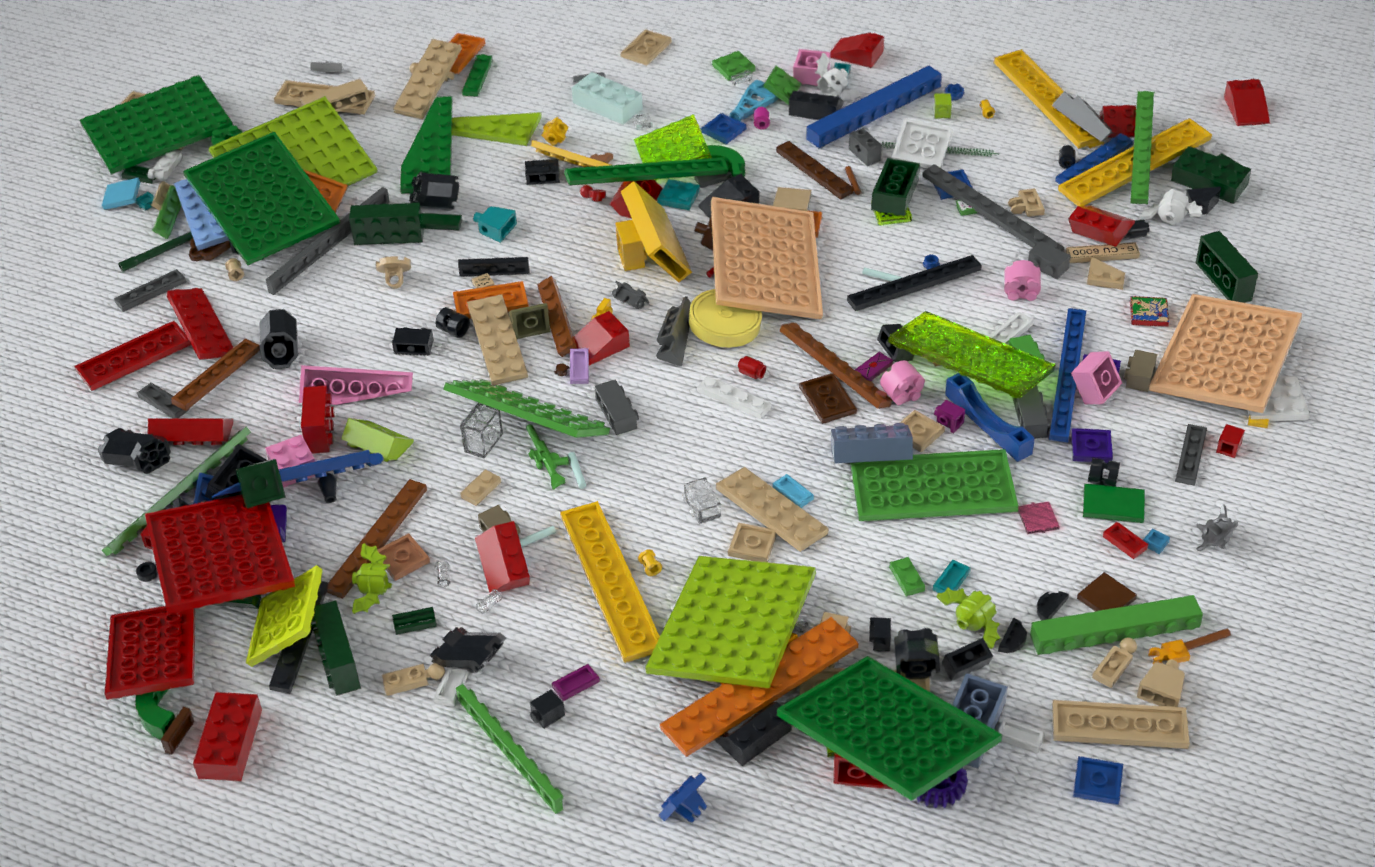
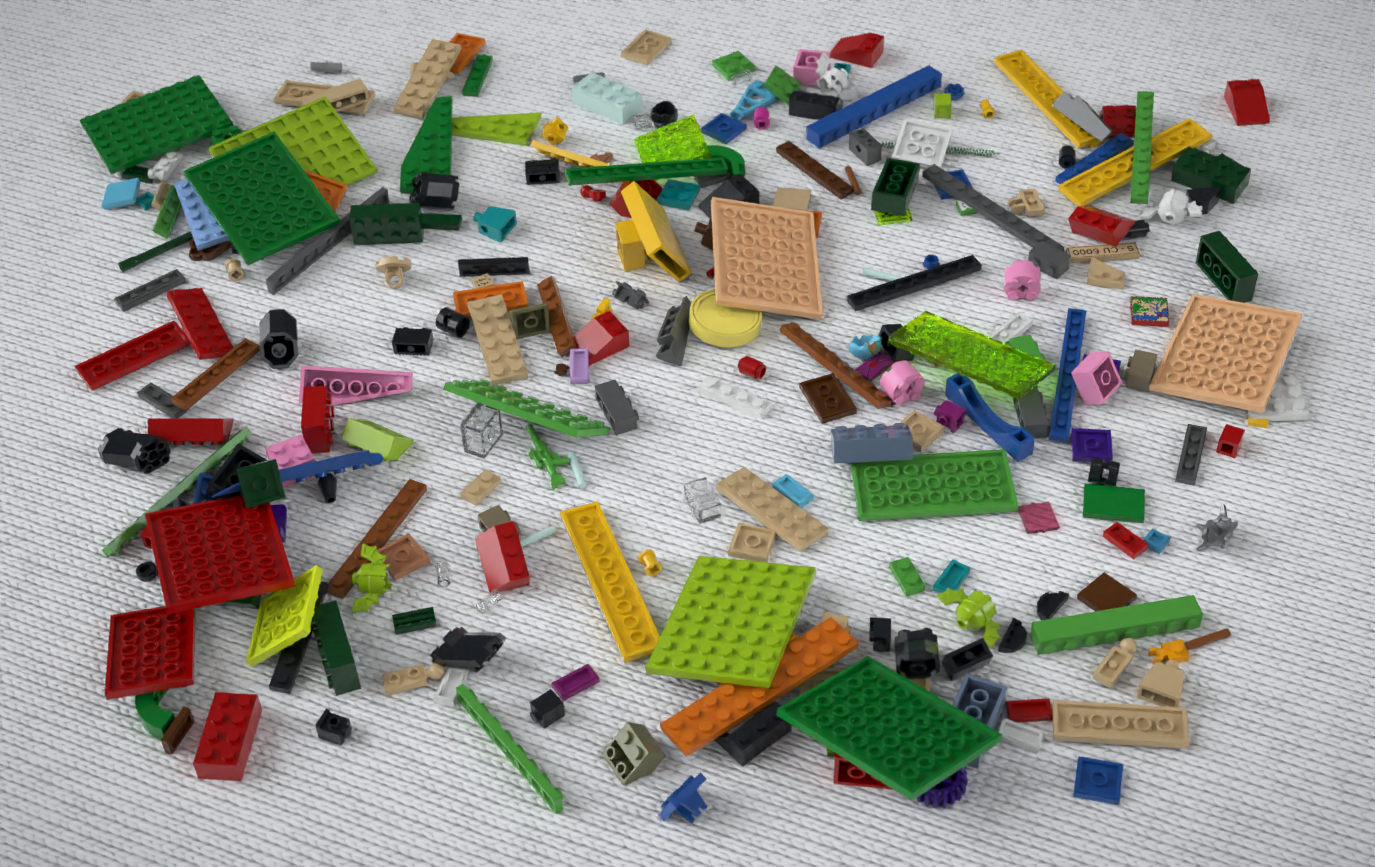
(333, 727): none -> black brick
(633, 753): none -> olive slope
(663, 114): none -> black hair
(865, 346): none -> medium azure hair
(1029, 710): none -> red tile

